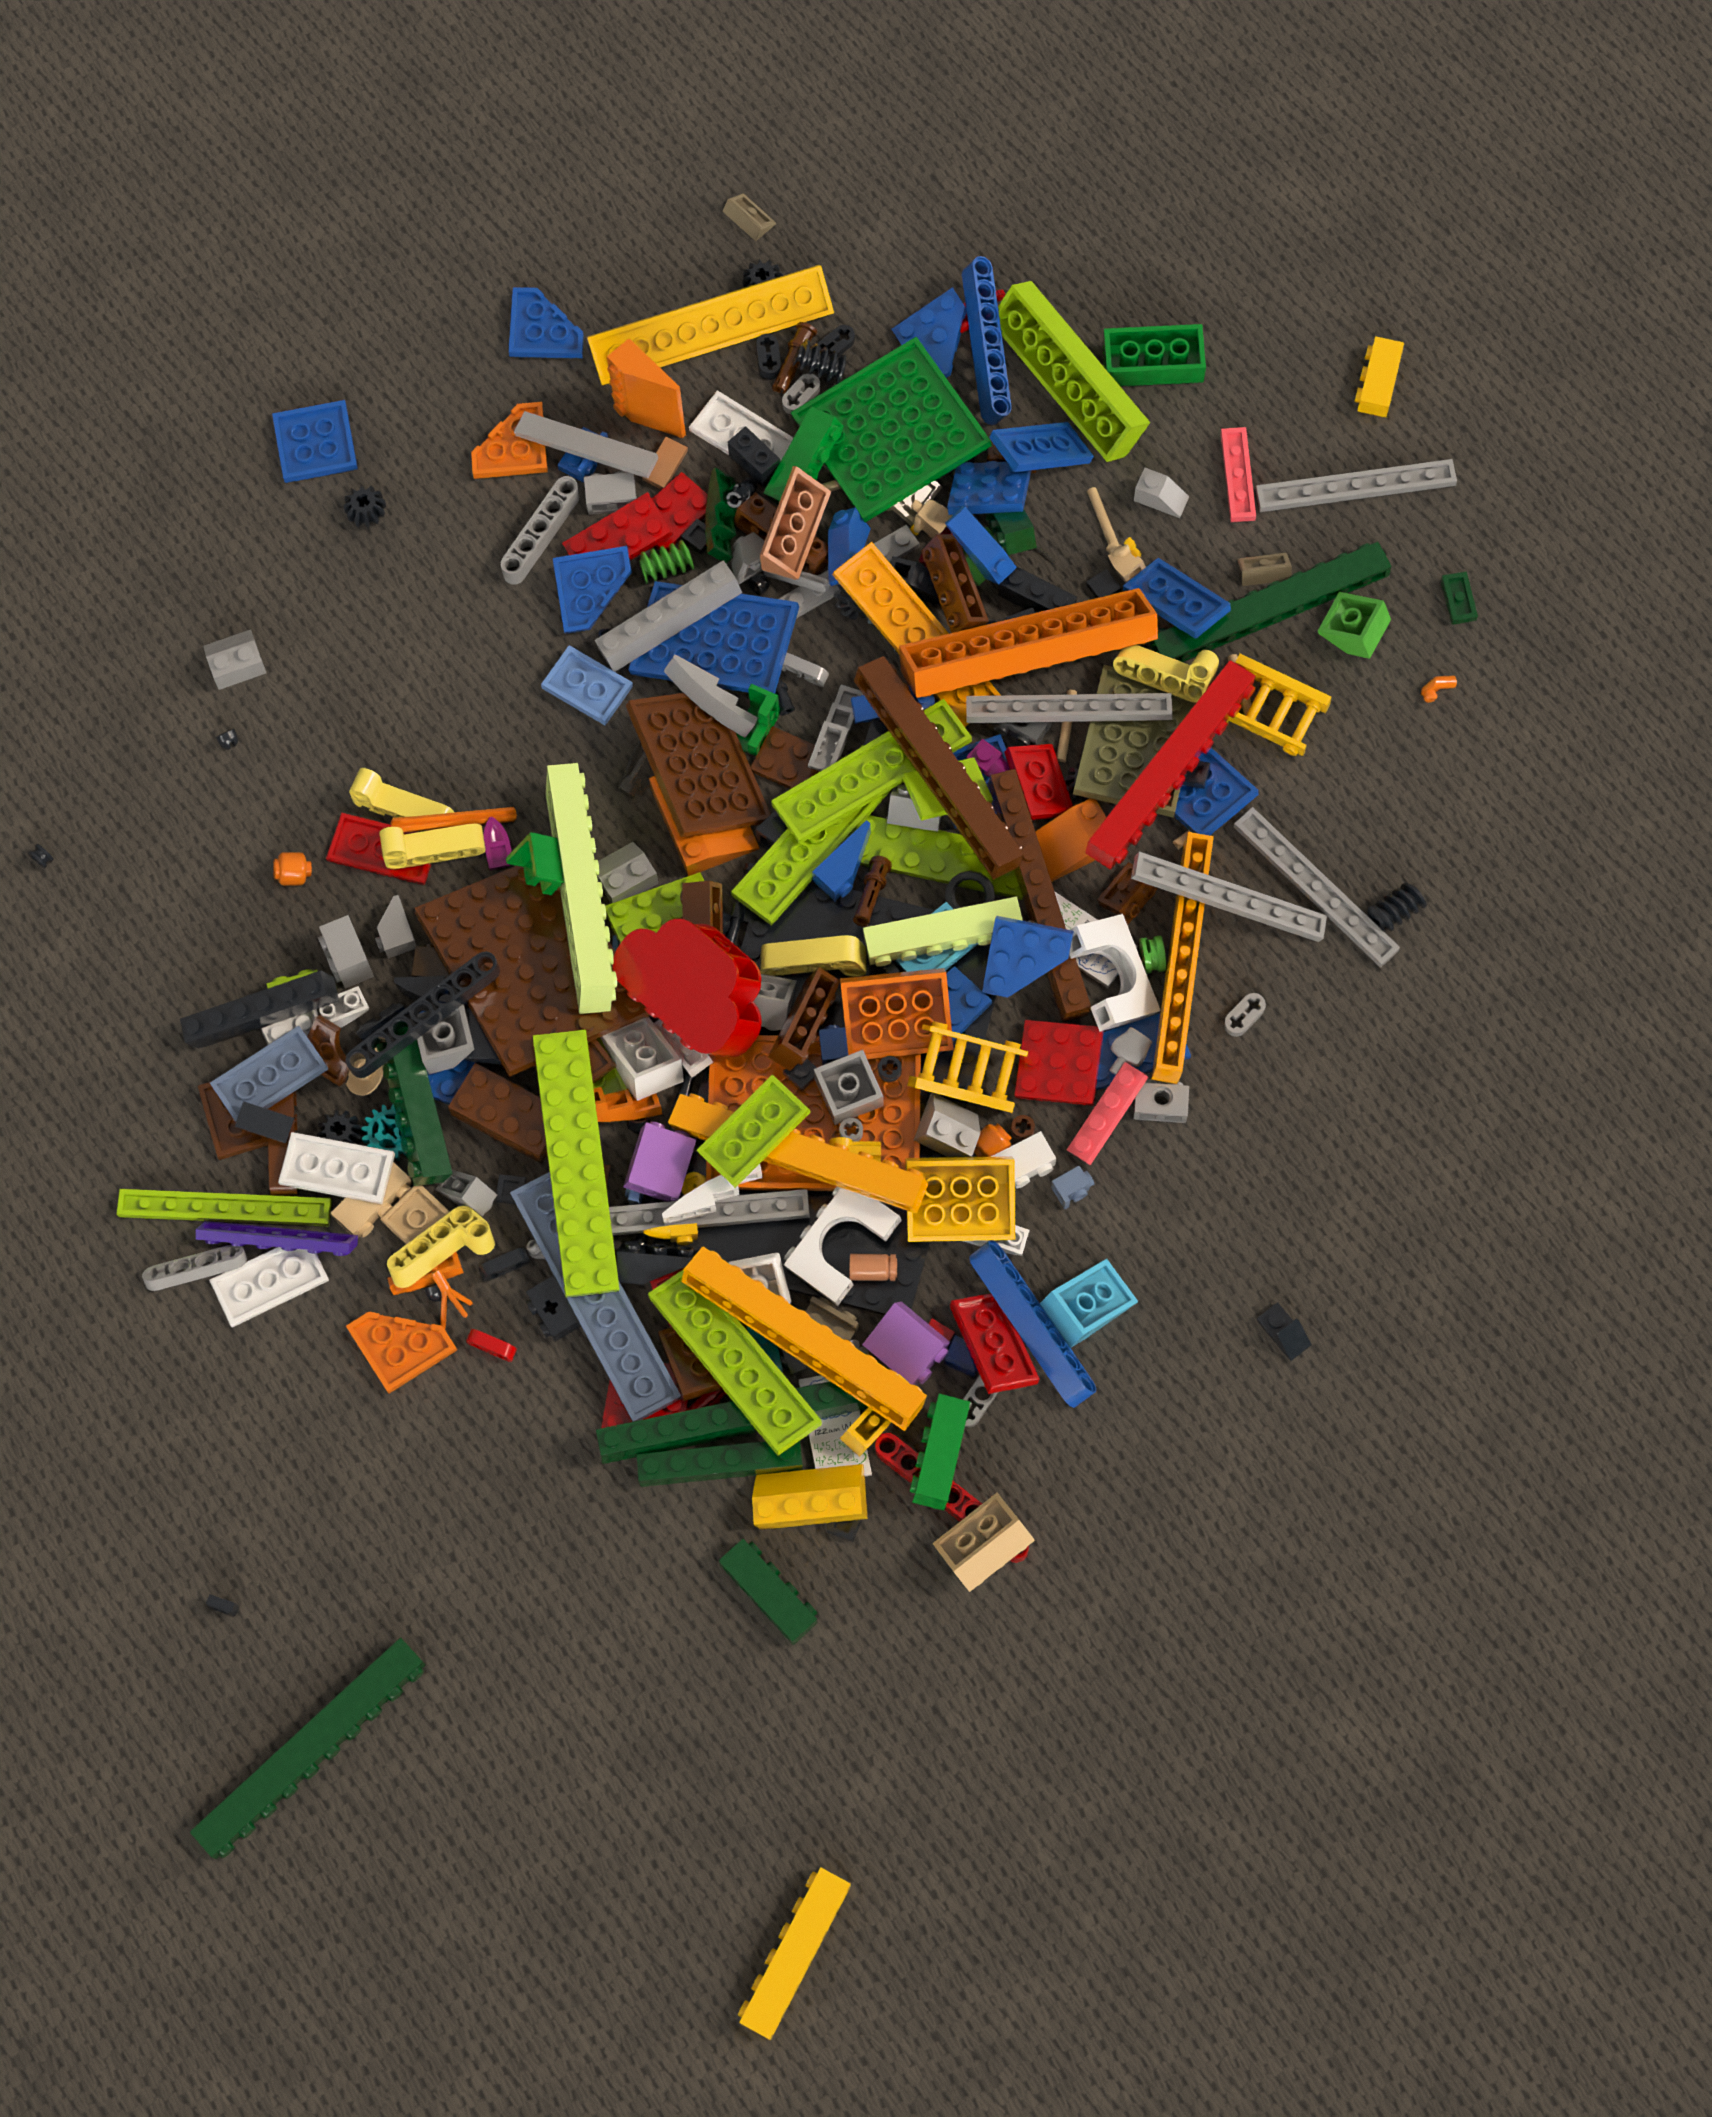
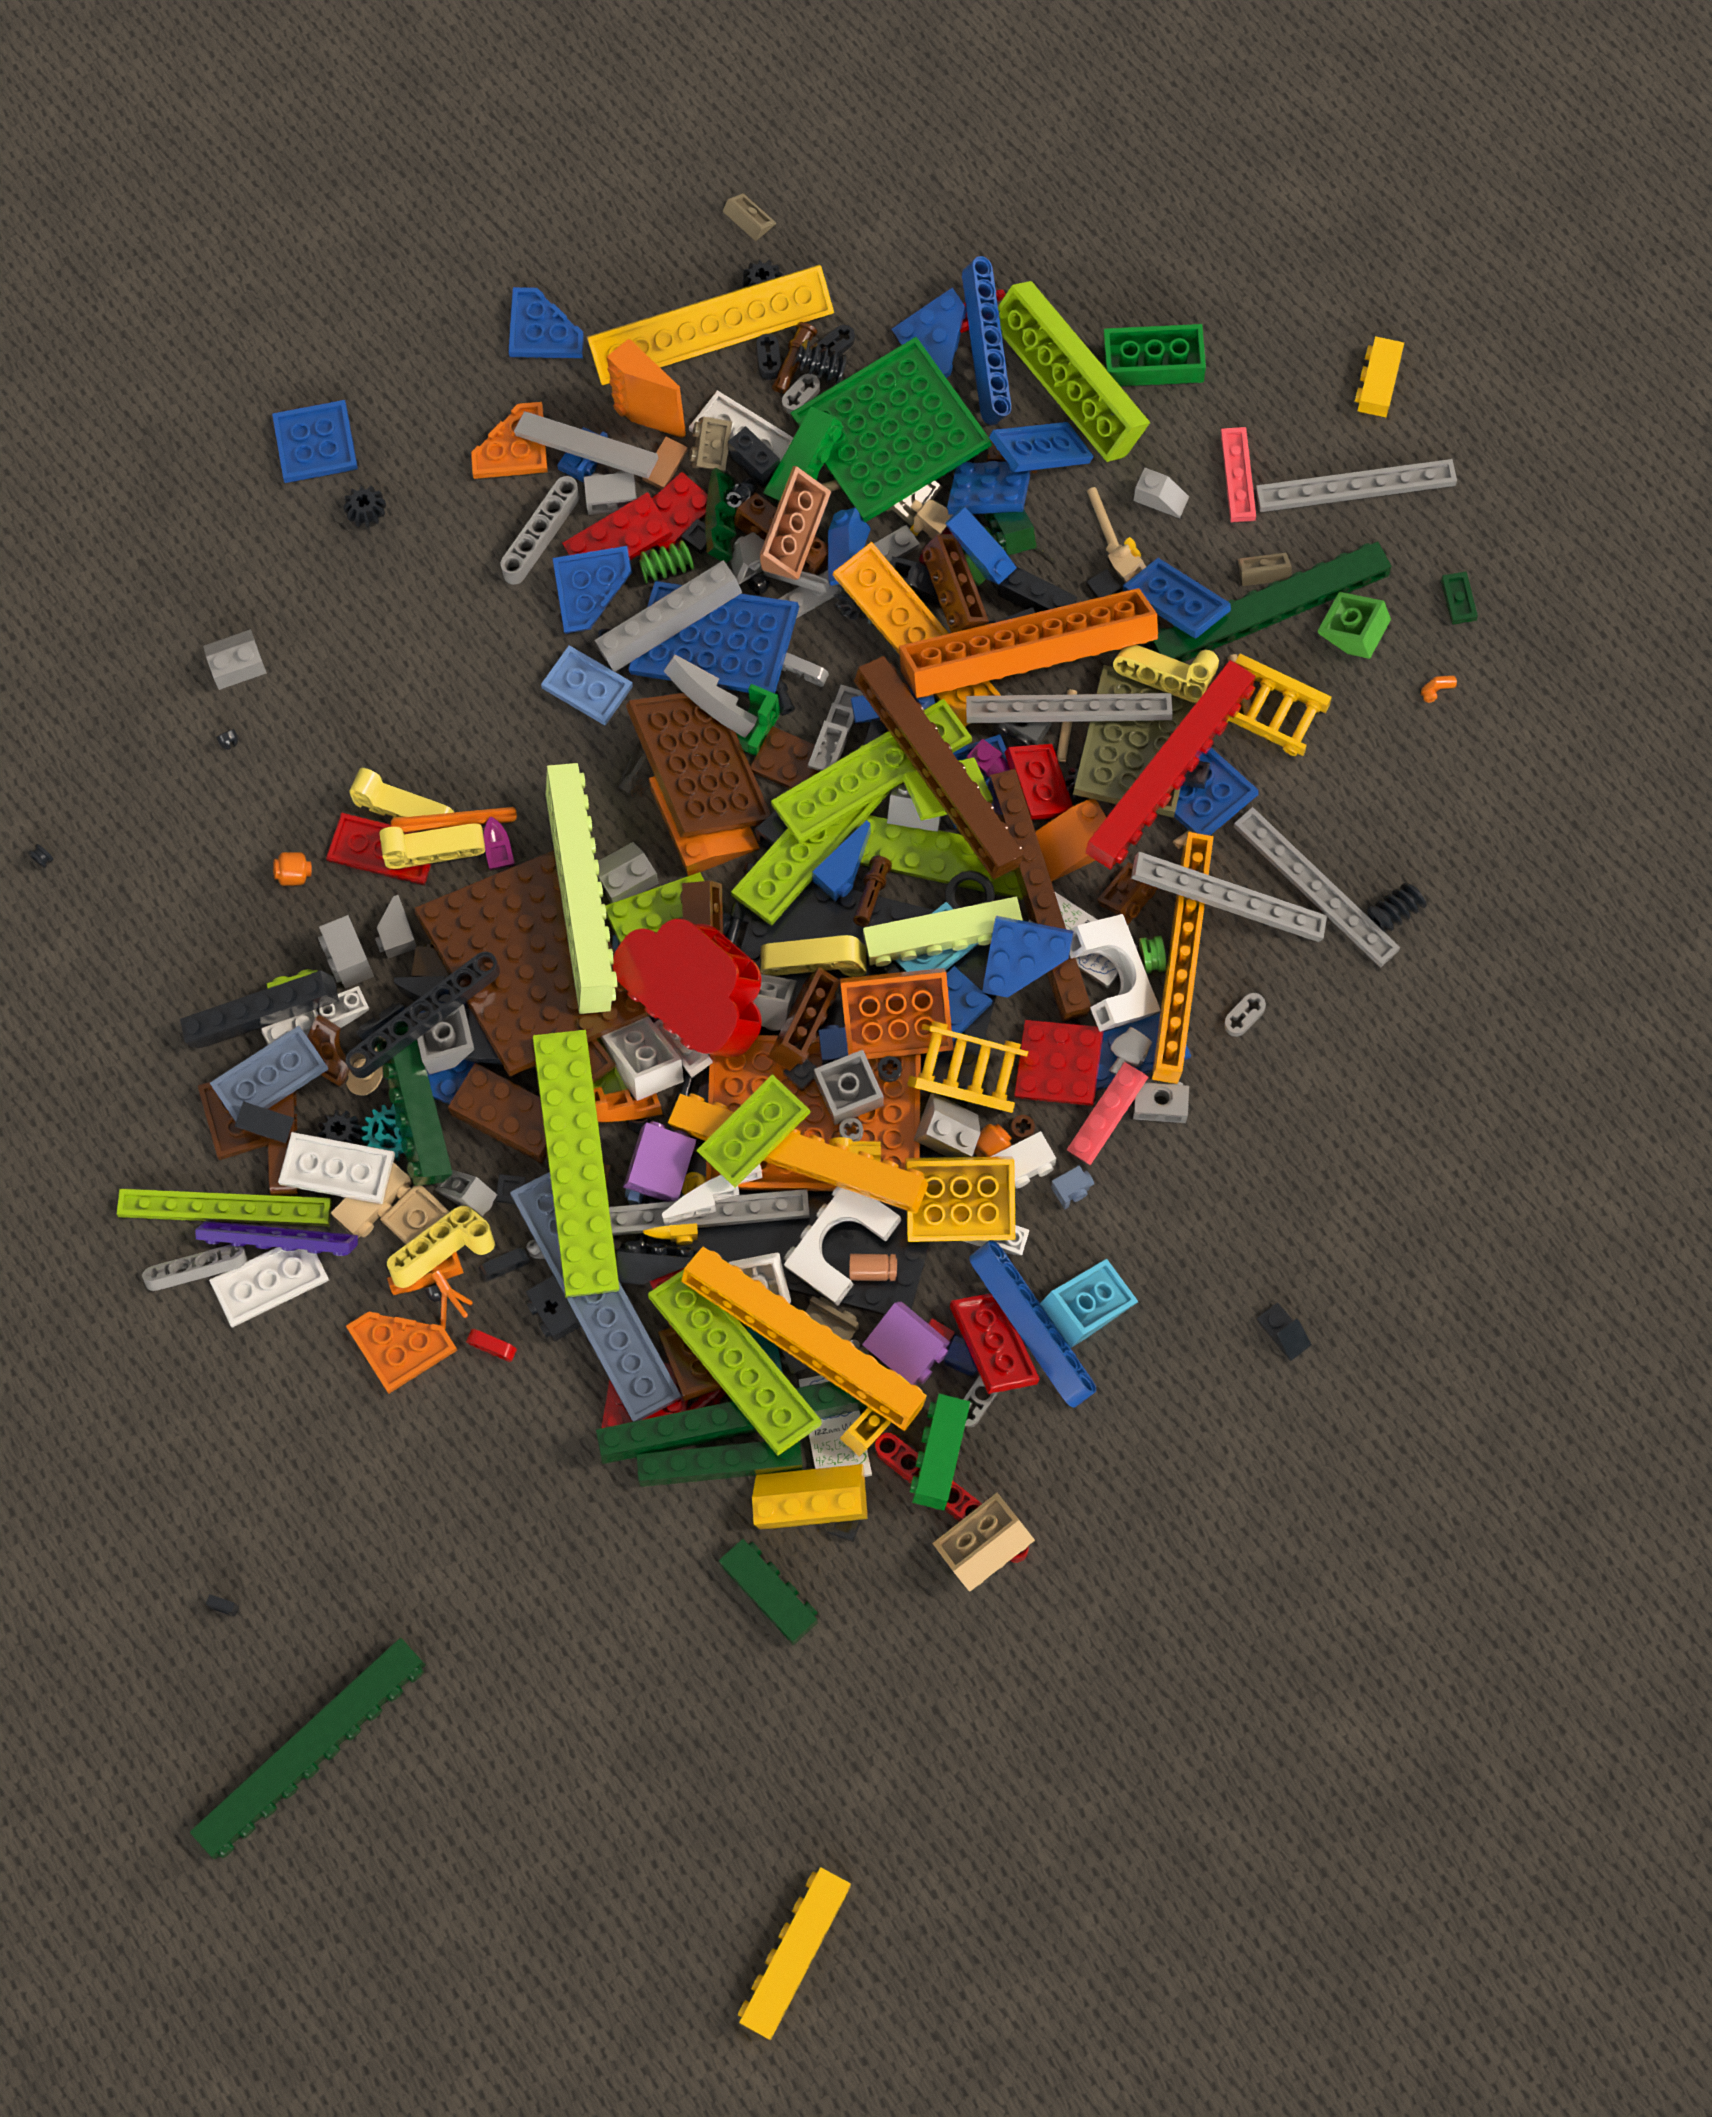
(540, 860): green panel -> none
(710, 443): none -> dark tan bracket

